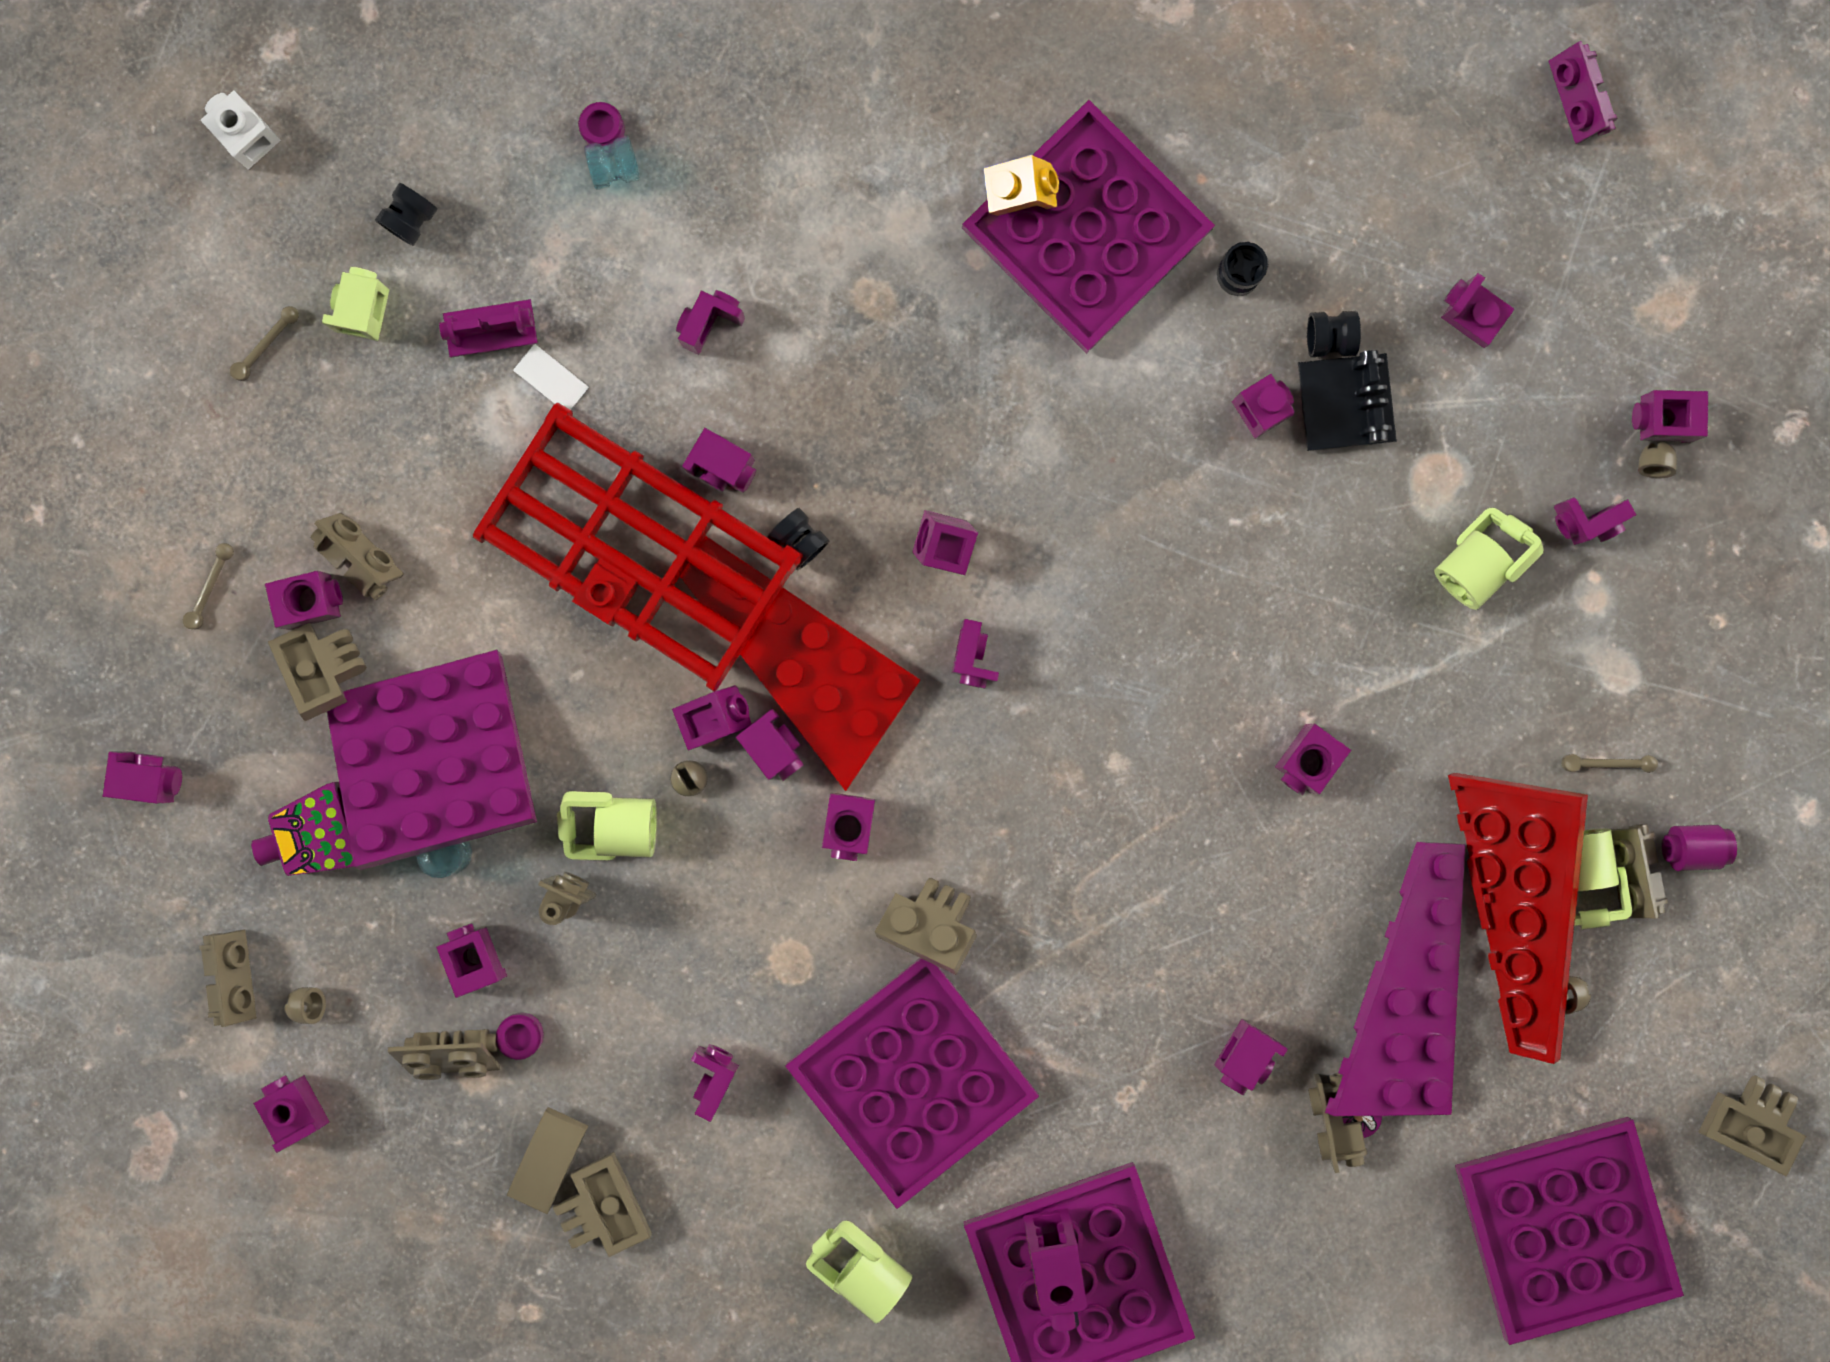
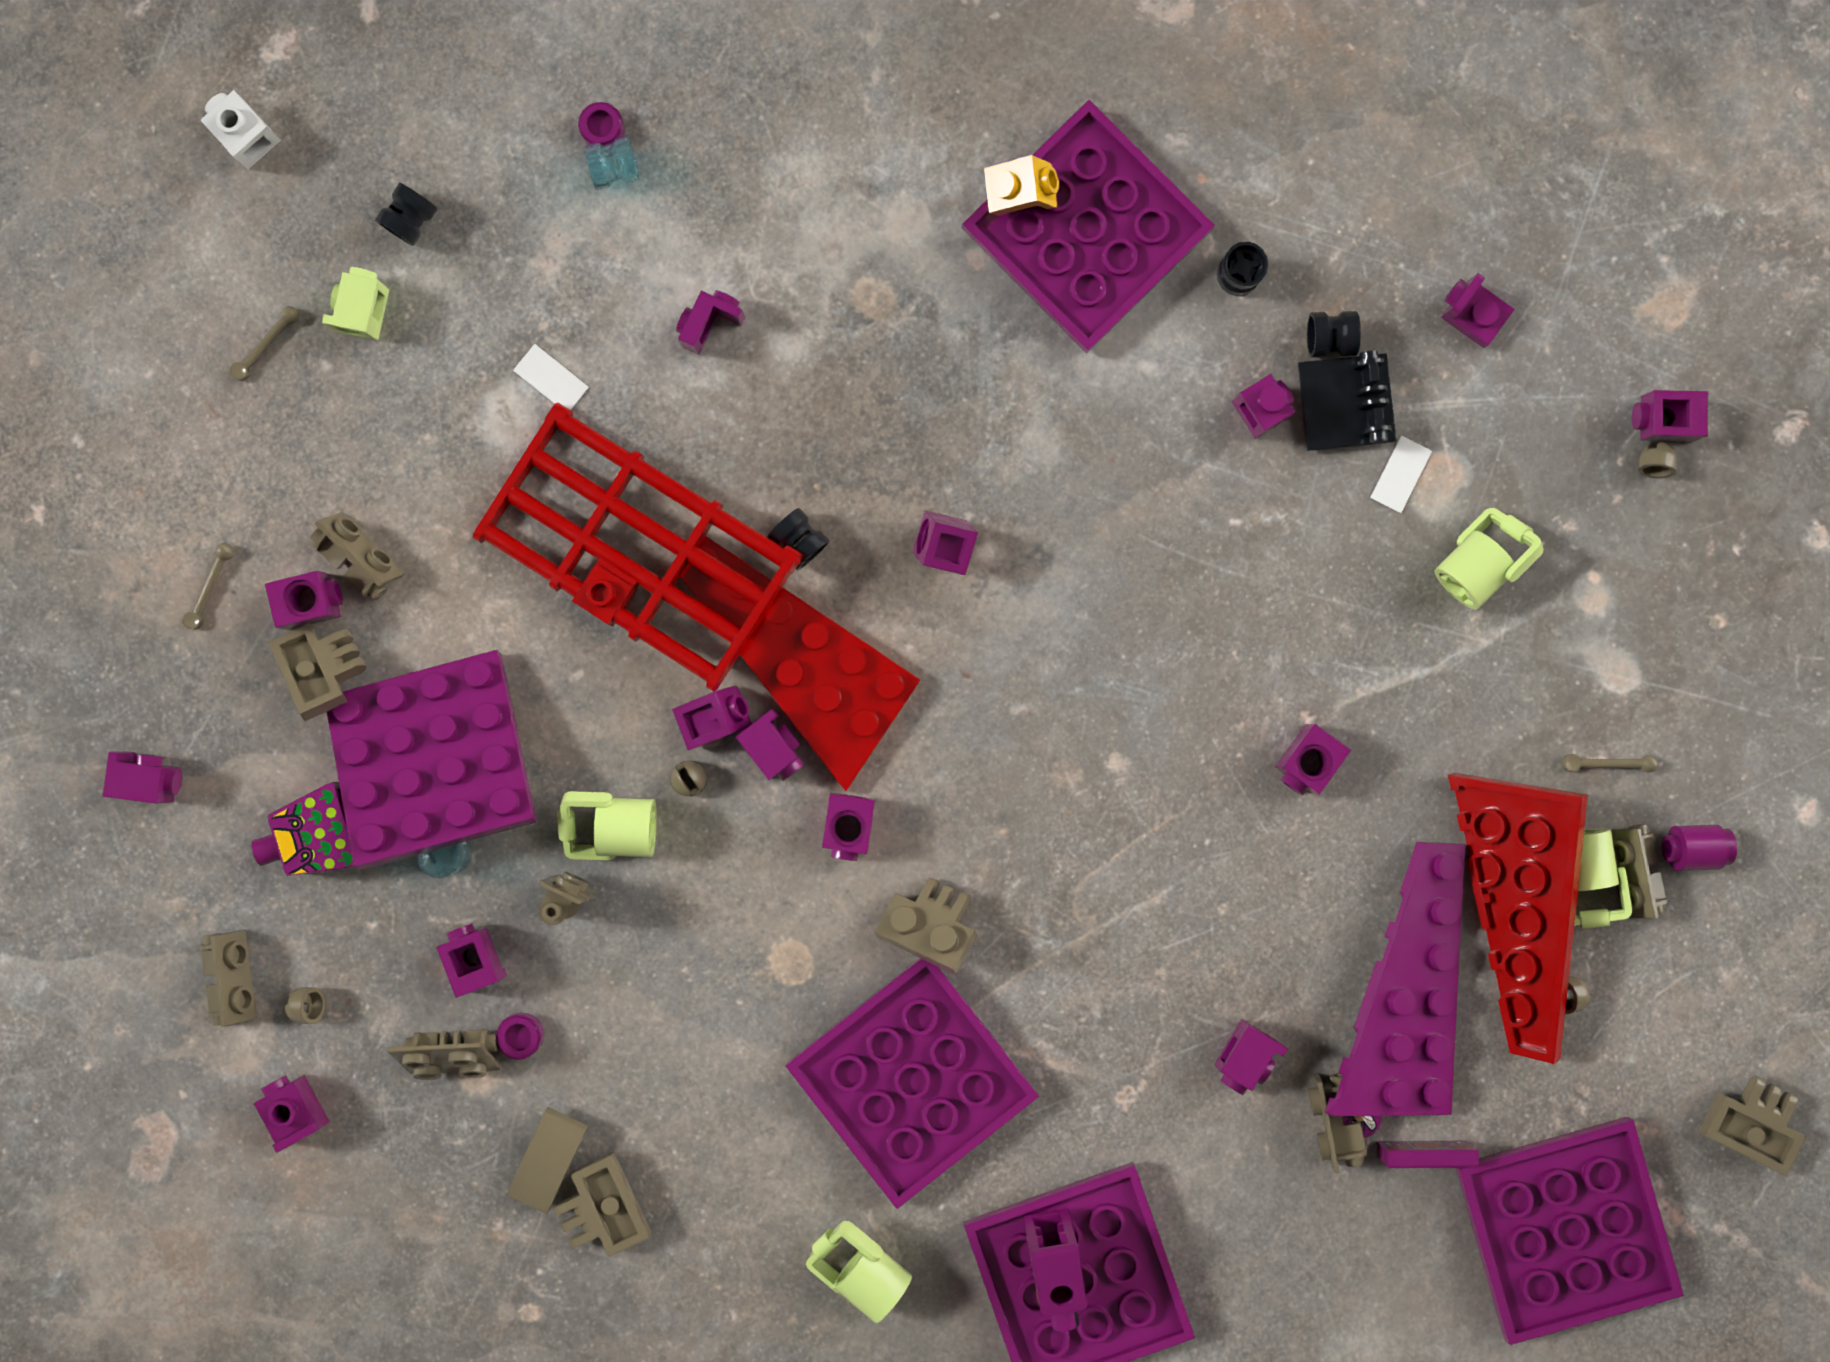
(489, 328): magenta hinge -> none
(712, 1089): magenta bracket -> none
(721, 462): magenta brick -> none
(972, 646): magenta bracket -> none
(1401, 474): none -> white sticker
(1428, 1154): none -> magenta tile
(1577, 82): magenta hinge -> none
(1603, 524): magenta bracket -> none

